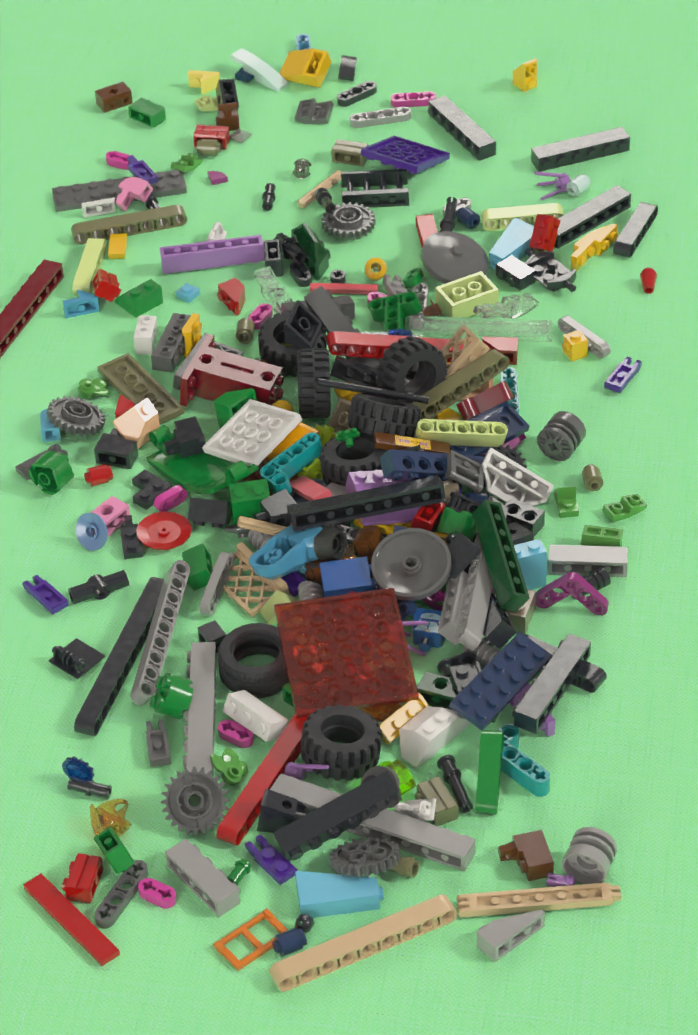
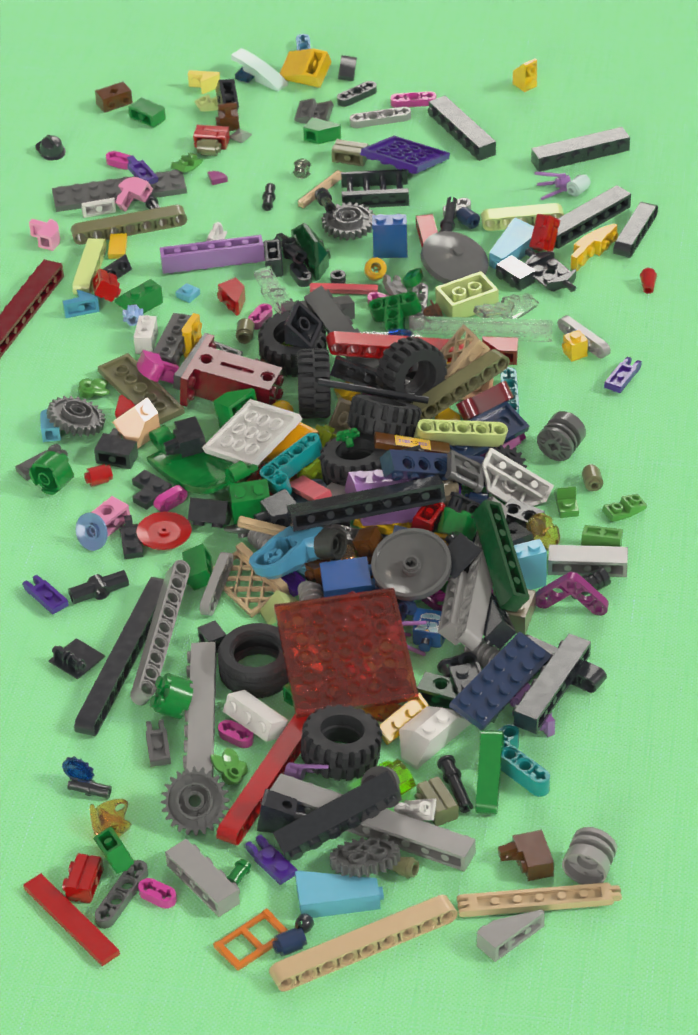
(46, 233): none -> bright pink brick
(51, 148): none -> black piece
(119, 266): none -> black hinge
(132, 314): none -> light blue gear
(154, 368): none -> dark pink brick
(321, 131): none -> green slope
(390, 236): none -> blue slope
(544, 529): none -> clear yellow tile
(560, 880): medium lavender pin -> none

